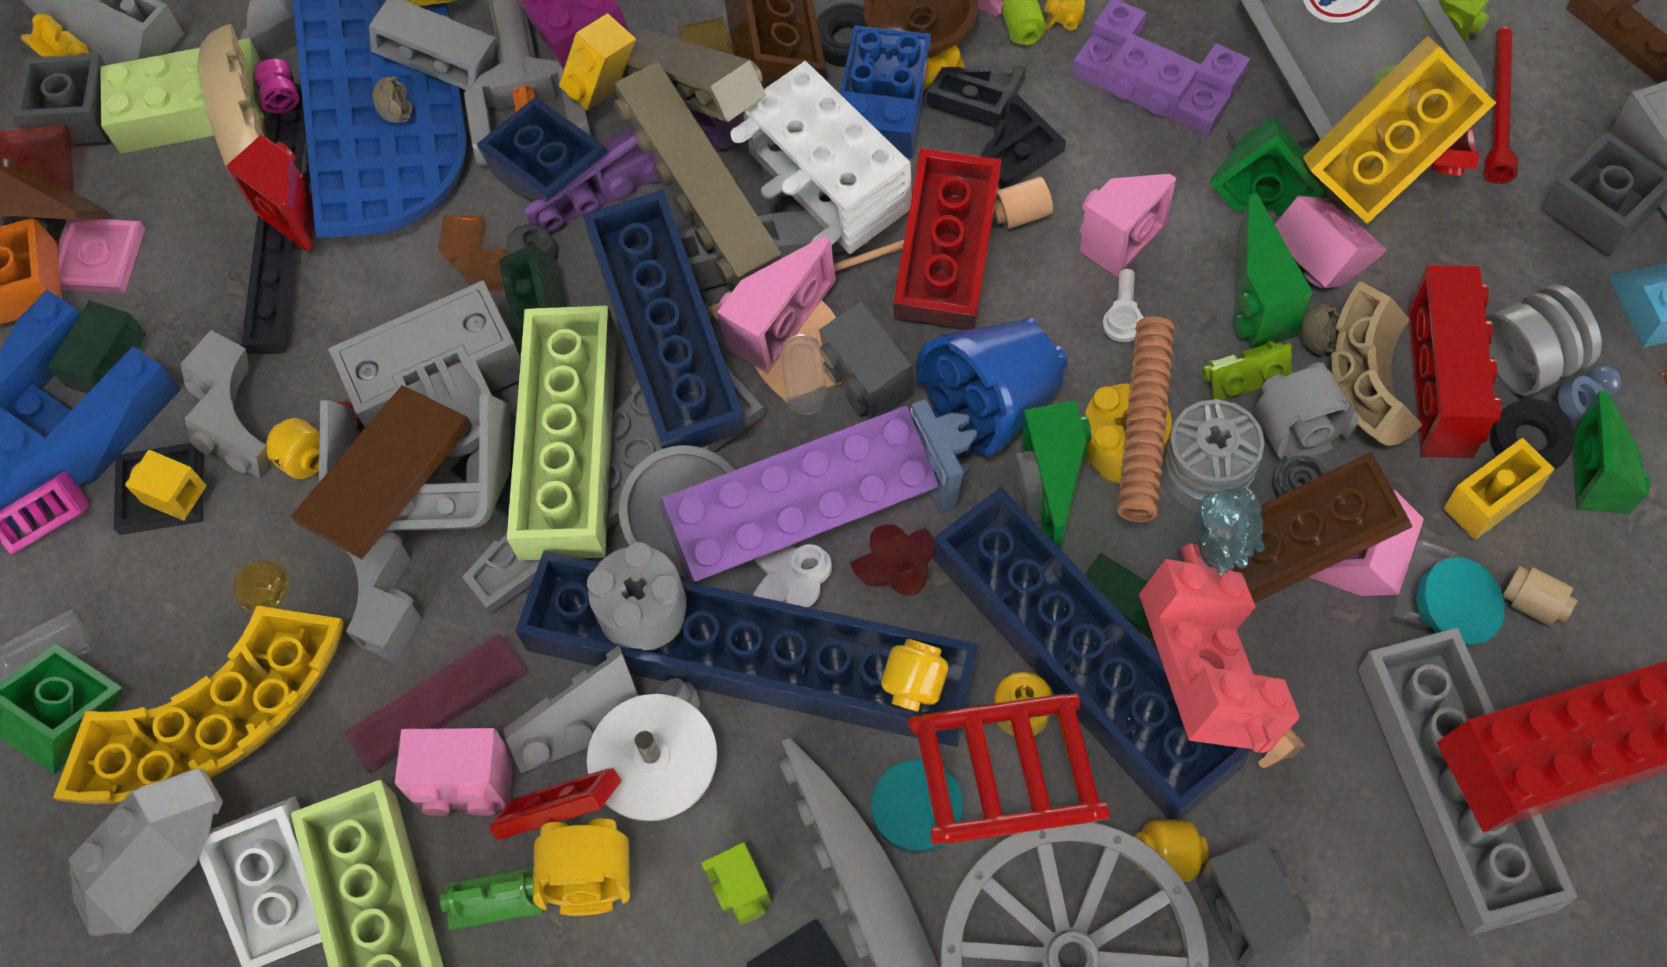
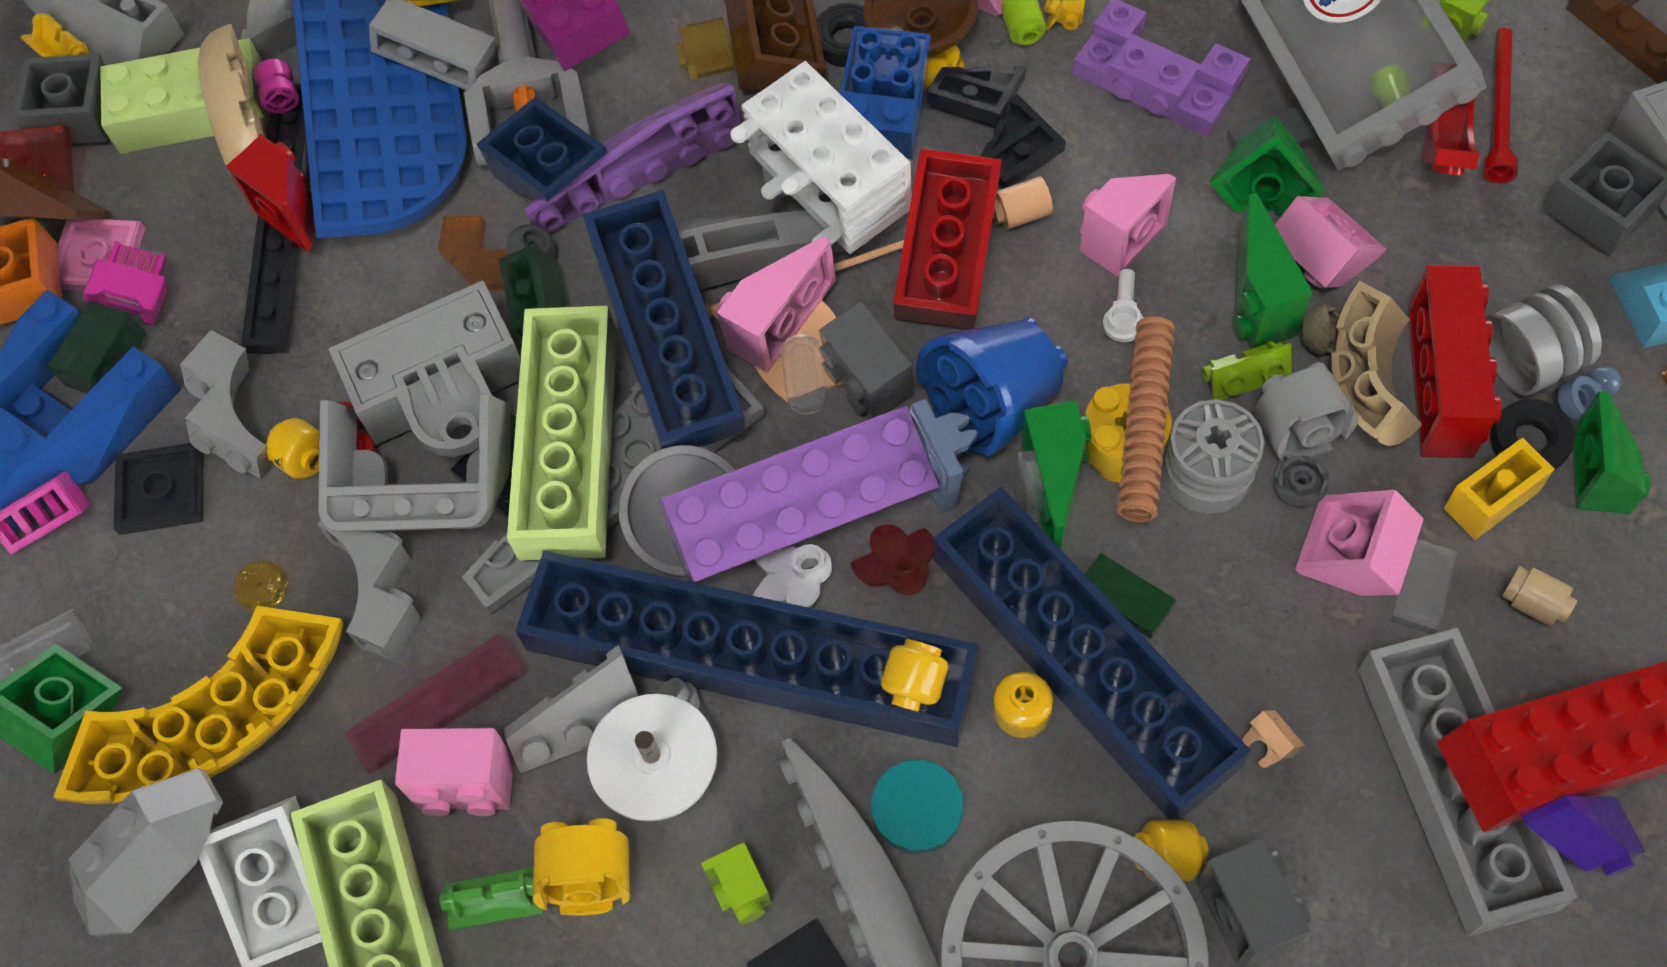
(129, 282): none -> dark pink piece
(165, 484): yellow brick -> none
(381, 471): reddish brown tile -> none
(391, 101): dark tan plate -> none
(555, 803): red tile -> none
(596, 61): yellow brick -> none
(635, 574): light grey brick -> none
(695, 173): dark tan brick -> none
(703, 76): dark tan brick -> none
(993, 821): red bar -> none
(1195, 631): coral brick -> none
(1233, 528): clear light blue hair -> none
(1323, 525): reddish brown tile -> none
(1398, 130): yellow brick -> none
(1461, 597): teal tile -> none
(1588, 832): none -> dark purple slope

